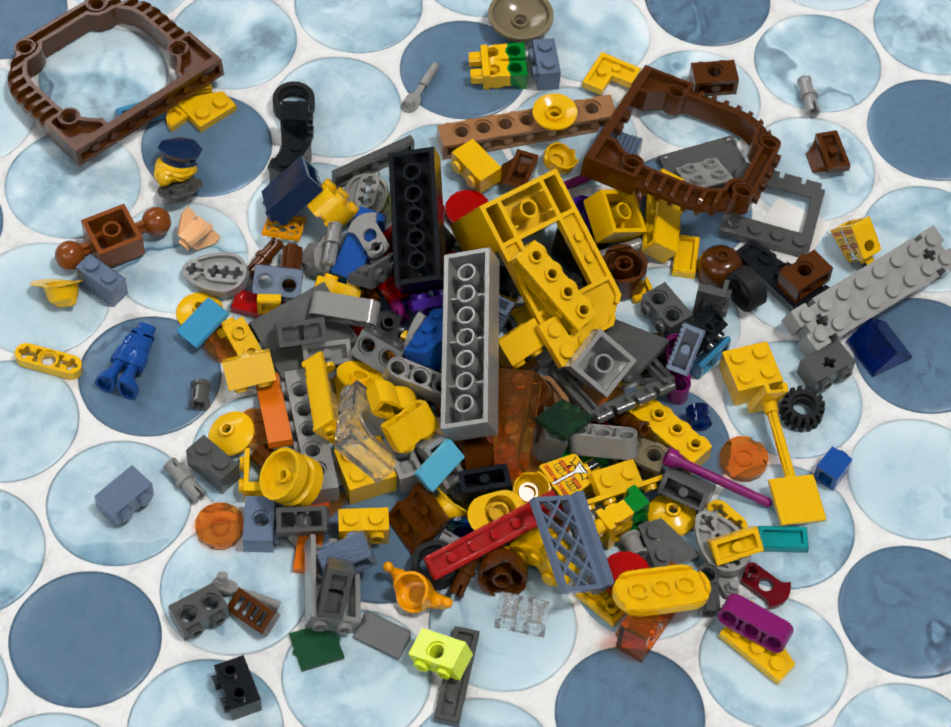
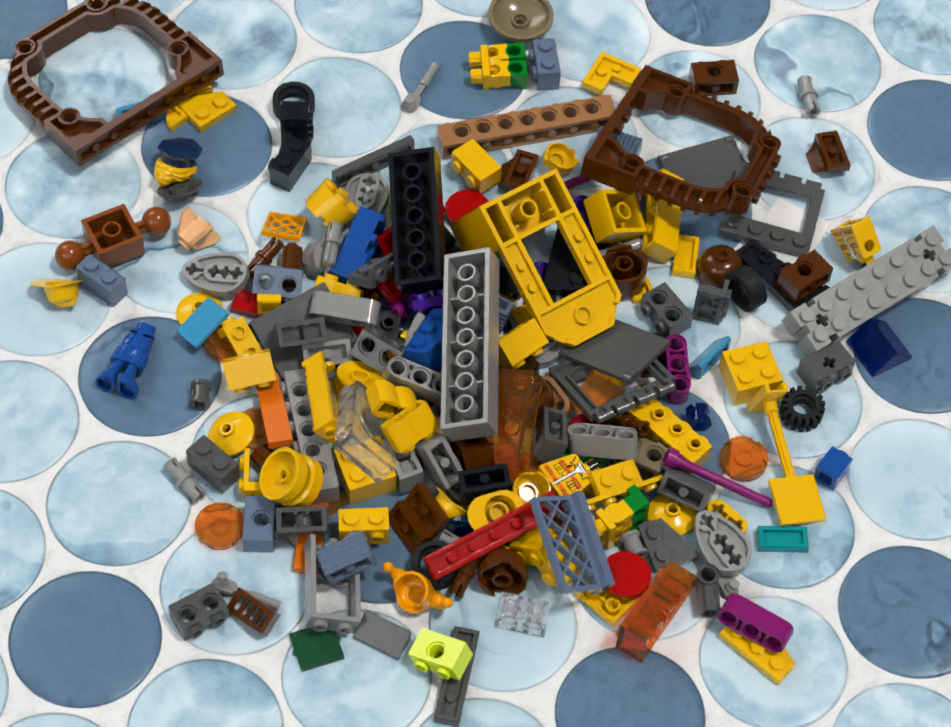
(56, 369): yellow beam -> none
(124, 496): sand blue brick -> none
(237, 688): black brick -> none
(291, 191): dark blue brick -> none
(335, 588): dark grey brick -> none
(364, 223): light grey piece -> none
(439, 465): medium azure tile -> none
(552, 286): yellow brick -> none
(554, 111): yellow dish -> none
(558, 341): yellow plate -> none
(563, 419): clear green piece -> none
(600, 362): light grey slope -> none
(661, 590): yellow tile -> none
(685, 349): sand blue brick -> none
(706, 173): light grey hinge -> none
(713, 325): black brick -> none
(735, 545): yellow slope -> none
(774, 597): dark red piece -> none

